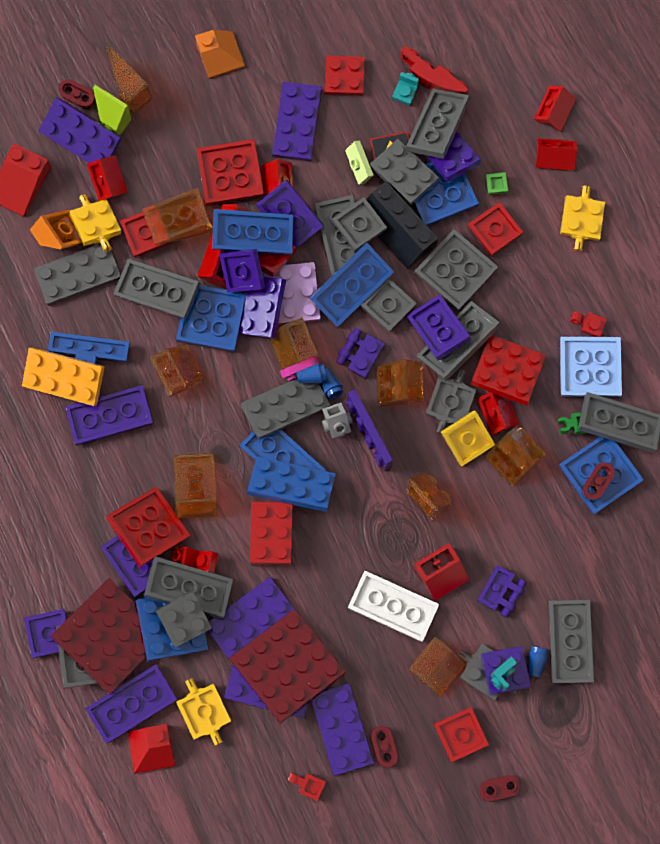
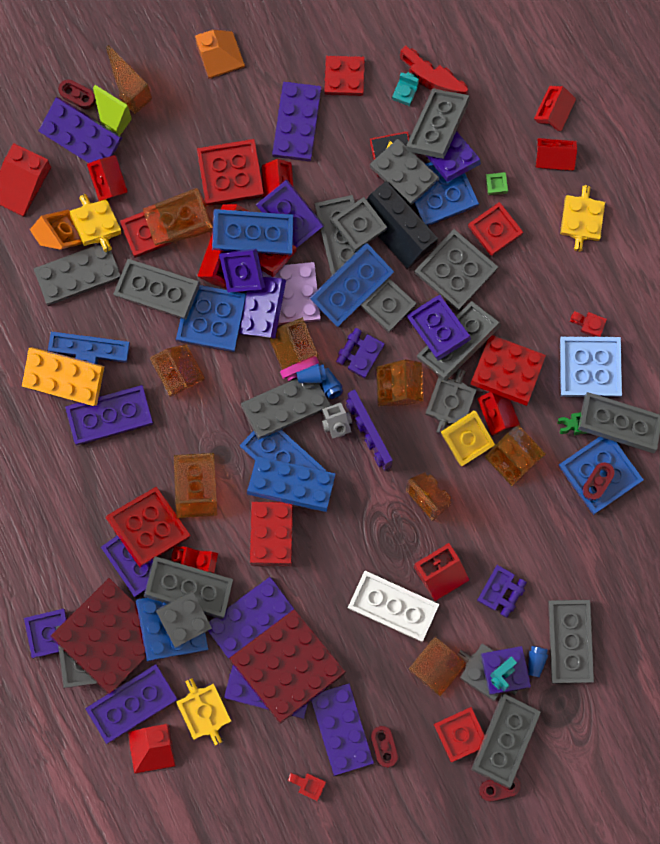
(359, 162): yellowish green plate -> none
(505, 741): none -> dark grey plate

